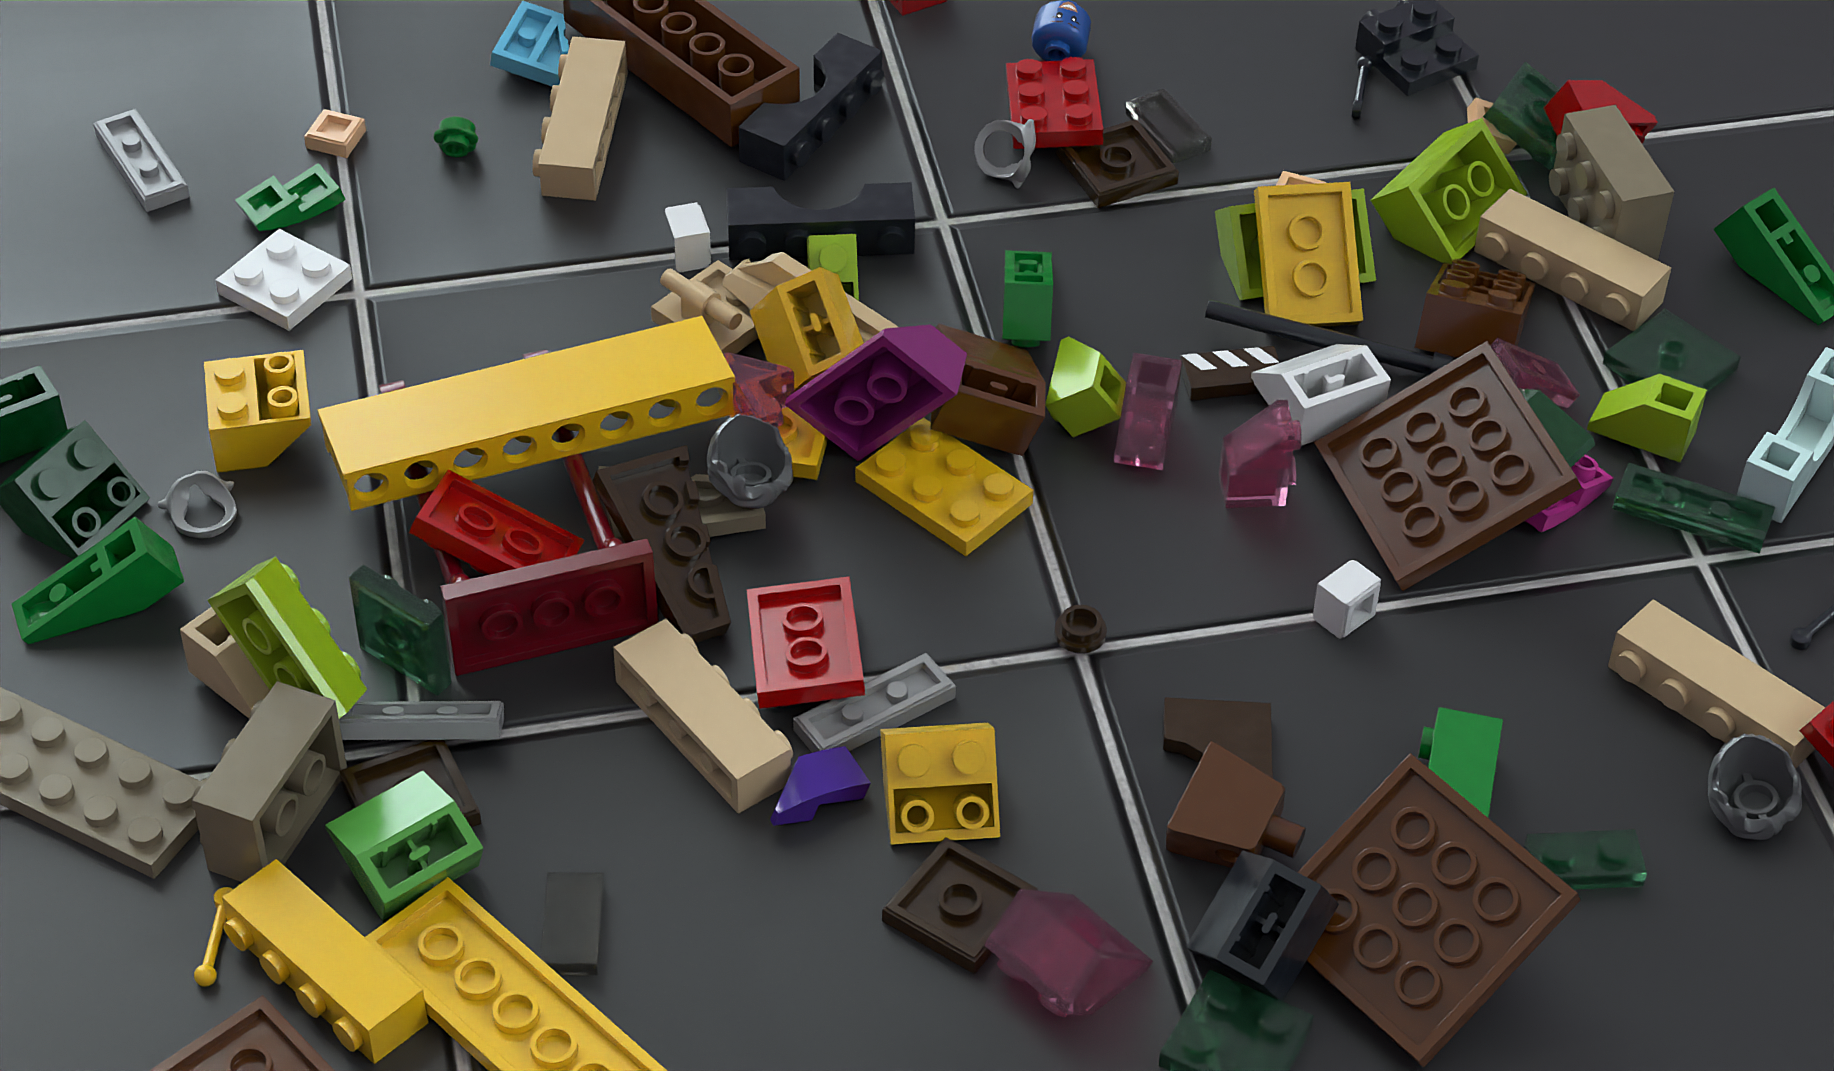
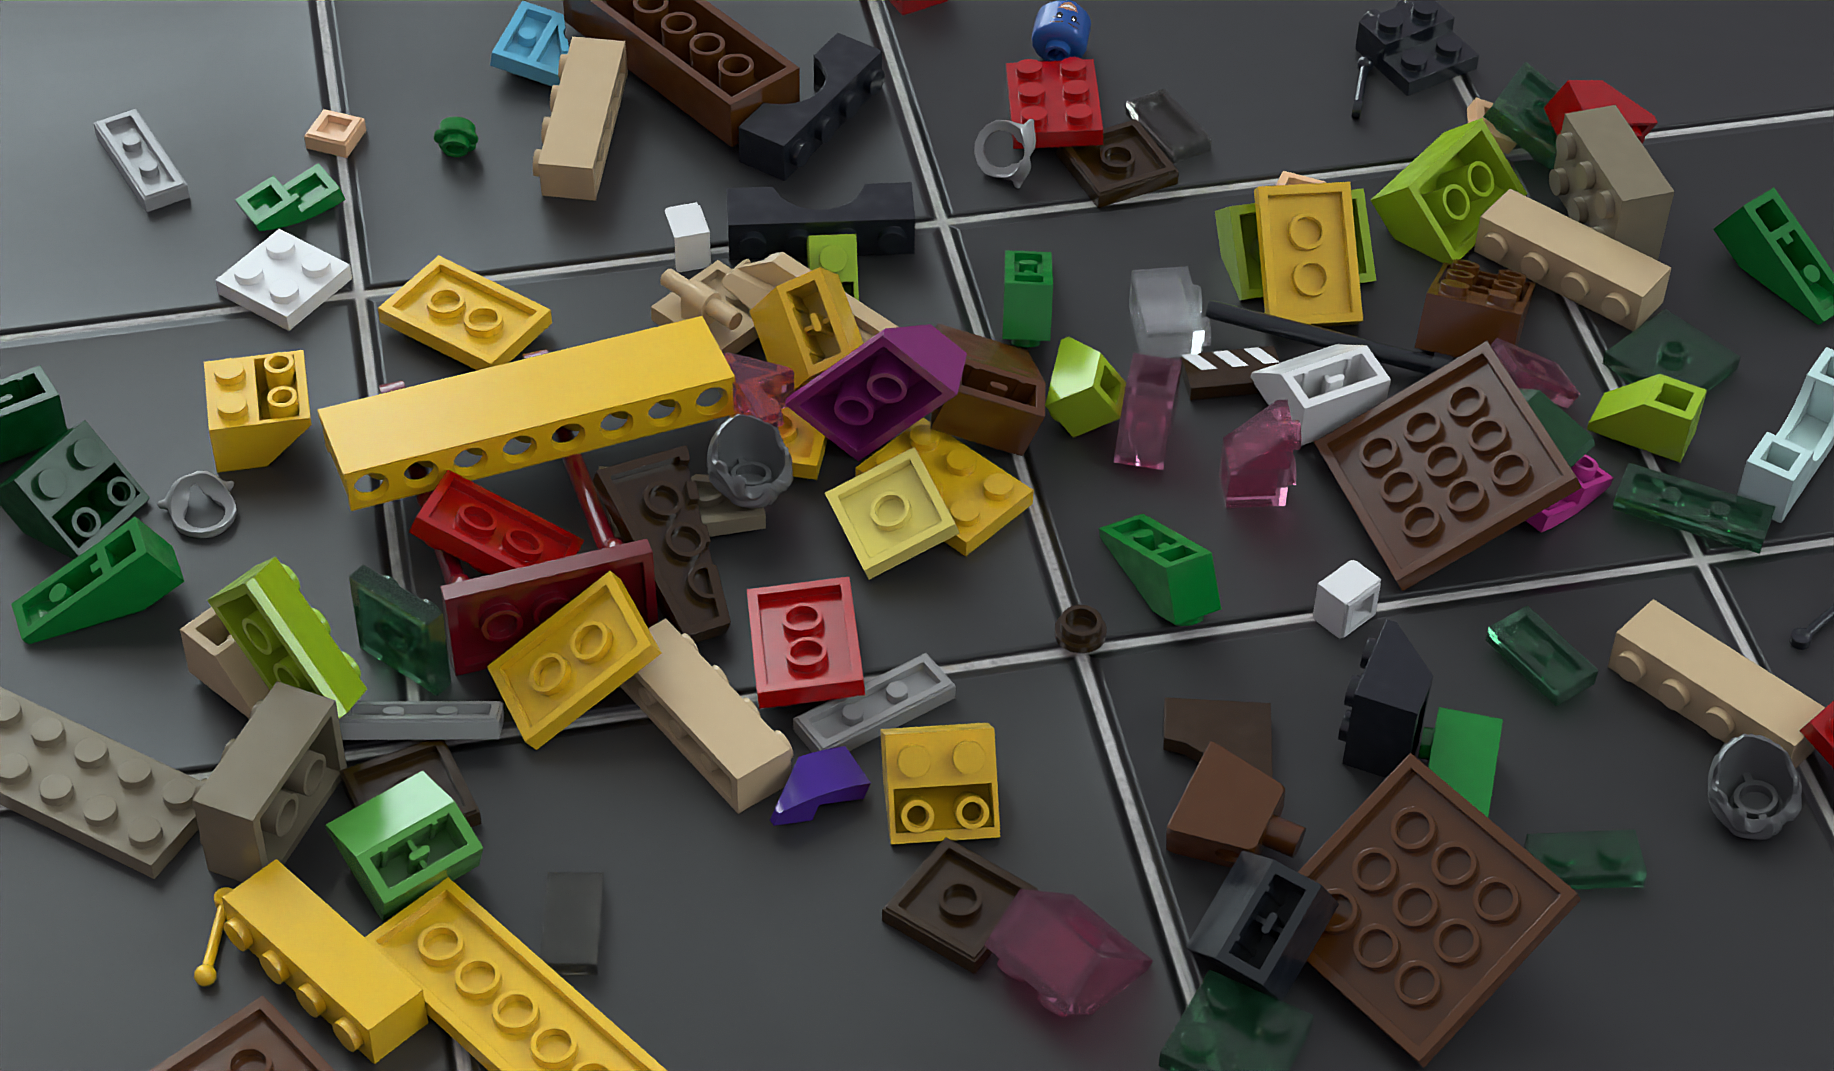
(464, 315): none -> yellow plate
(573, 660): none -> yellow plate
(892, 513): none -> light yellow plate
(1165, 568): none -> green slope
(1168, 312): none -> clear brick
(1385, 703): none -> black slope
(1541, 655): none -> clear green plate

